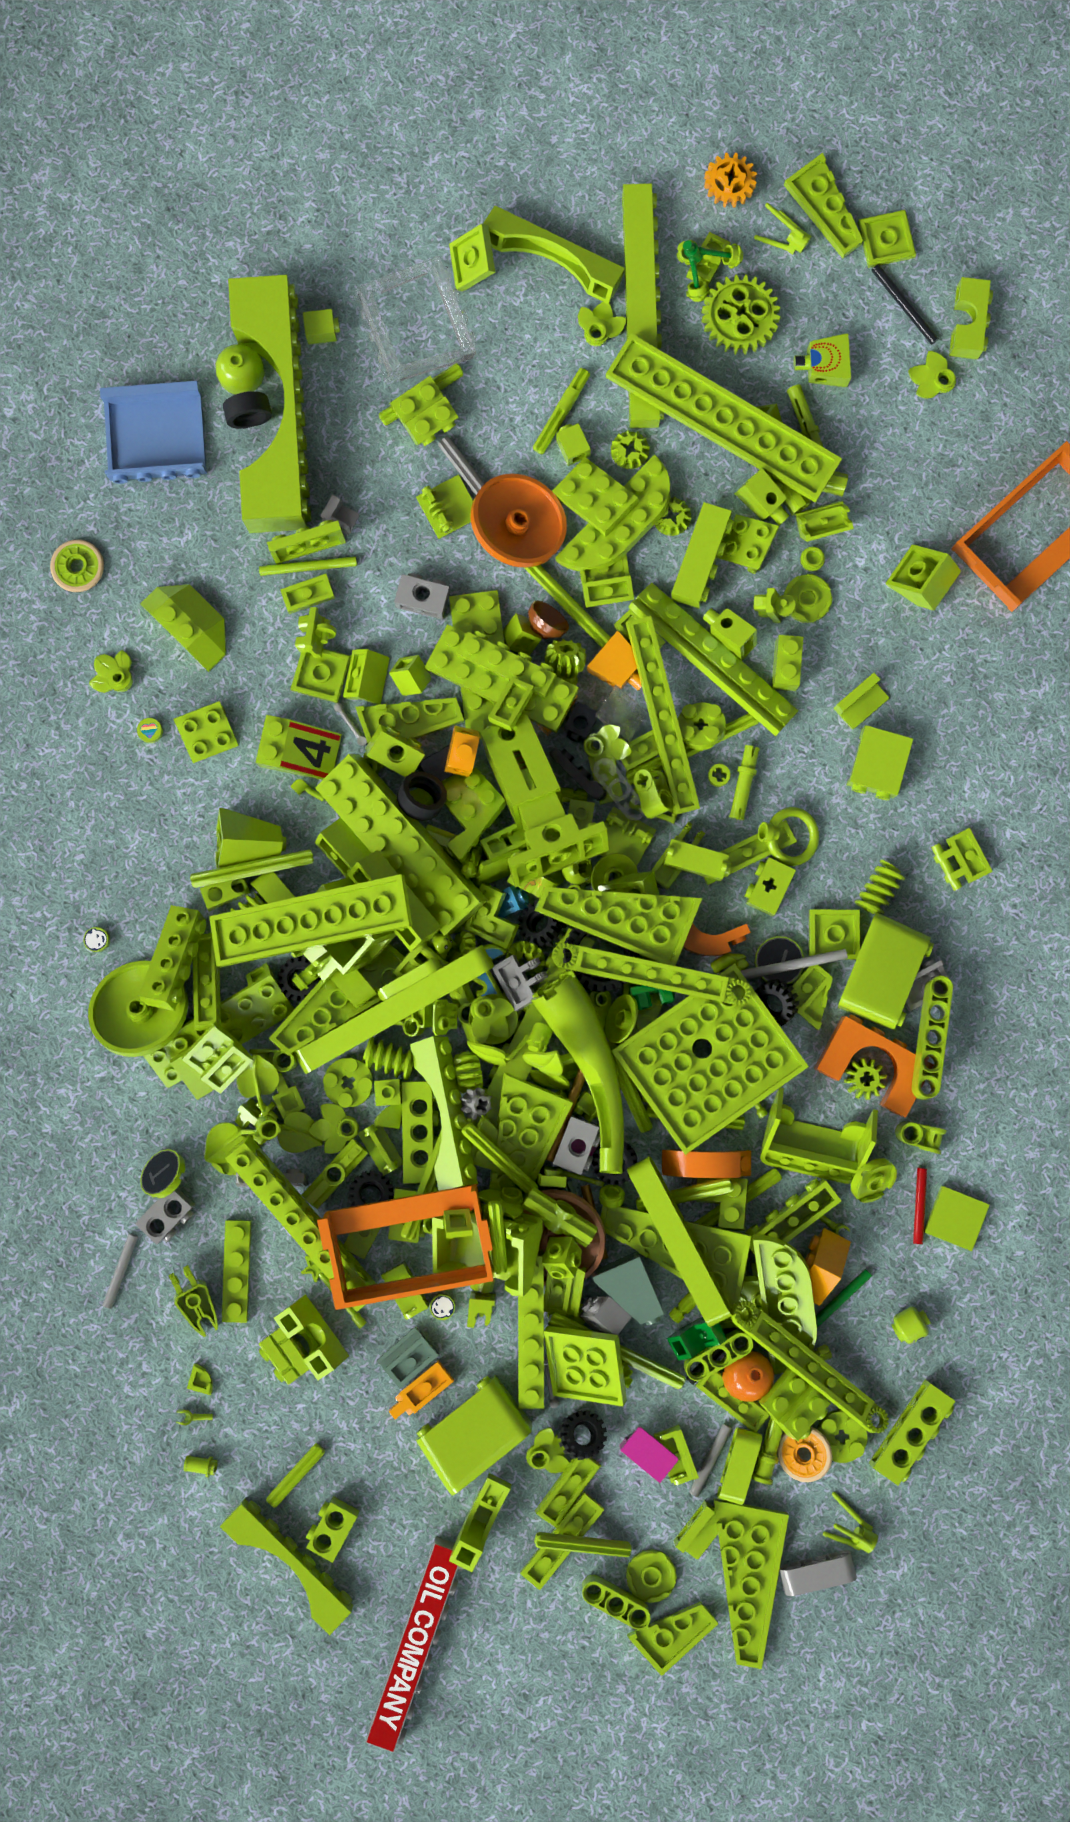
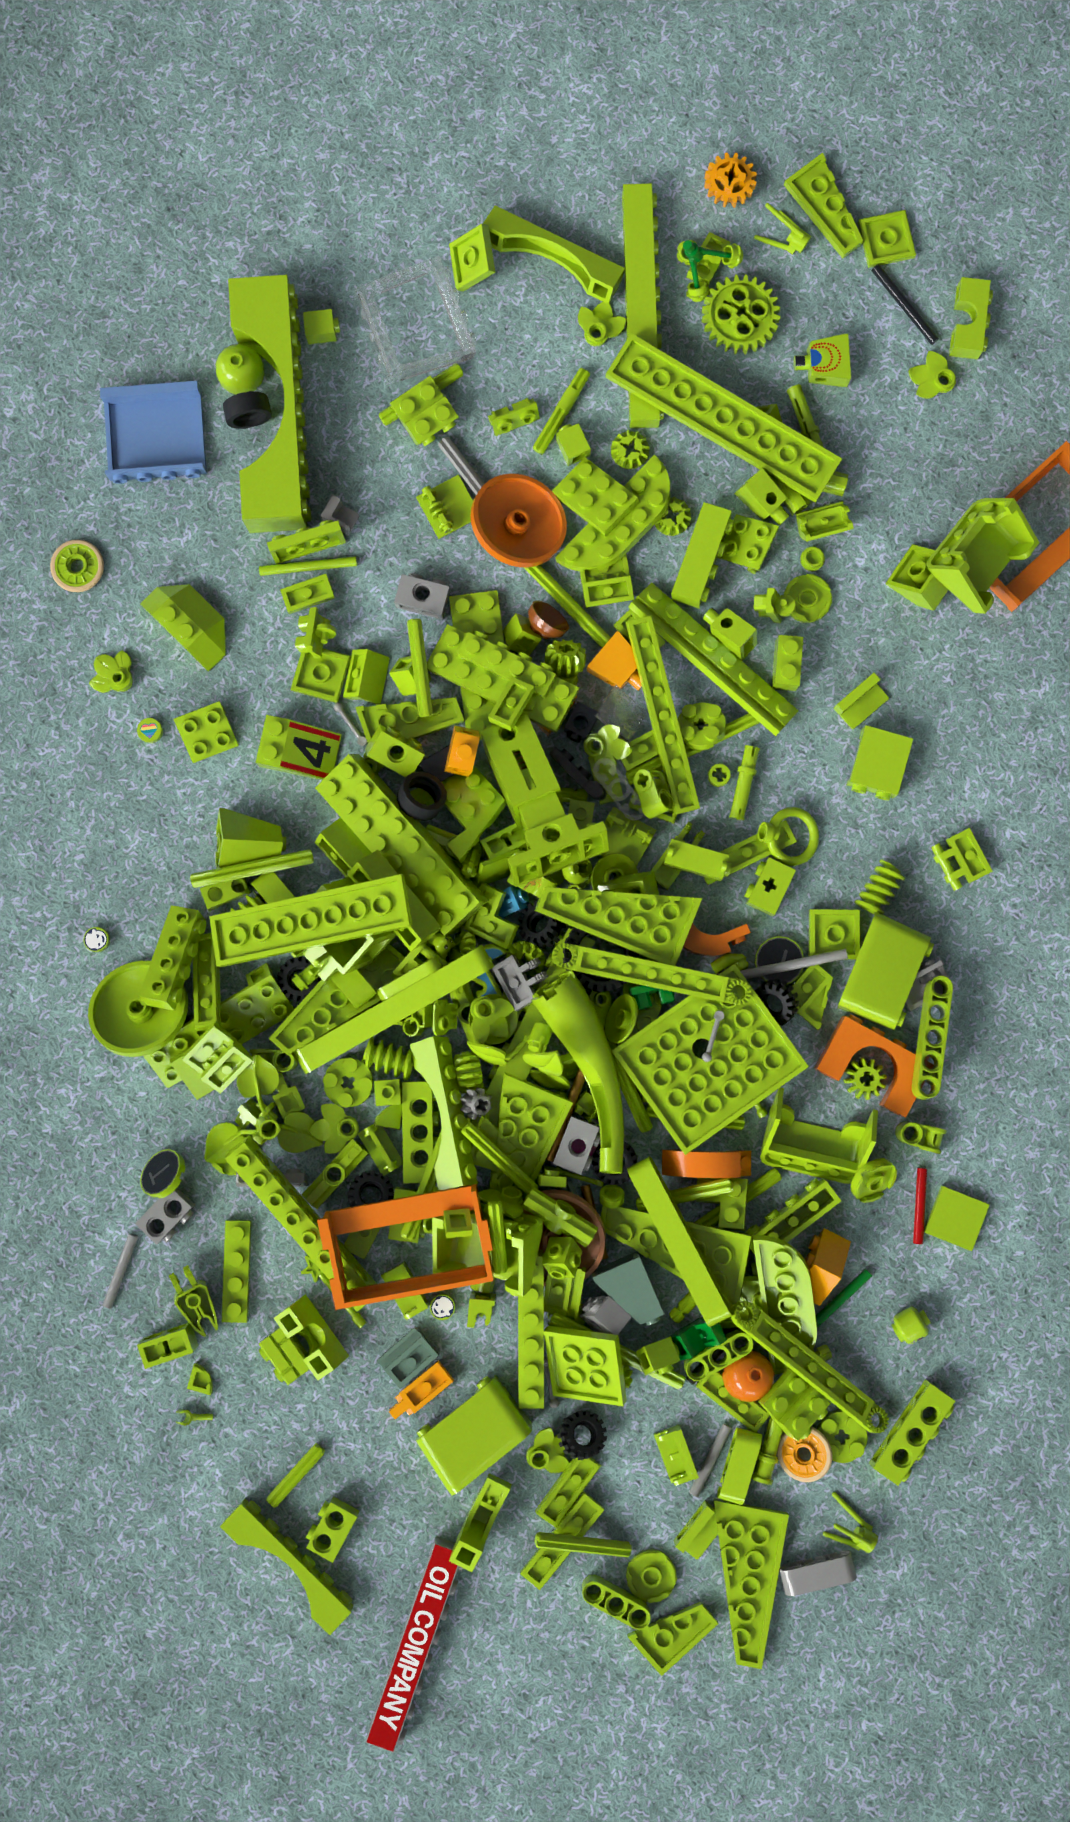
(167, 1345): none -> lime brick
(201, 1465): lime pin -> none
(300, 786): lime hand -> none
(419, 666): none -> lime axle
(523, 413): none -> lime hinge
(649, 1454): dark pink panel -> none
(658, 1356): none -> lime brick
(718, 1015): none -> light grey hinge
(835, 1227): lime hand -> none
(980, 549): none -> lime windscreen

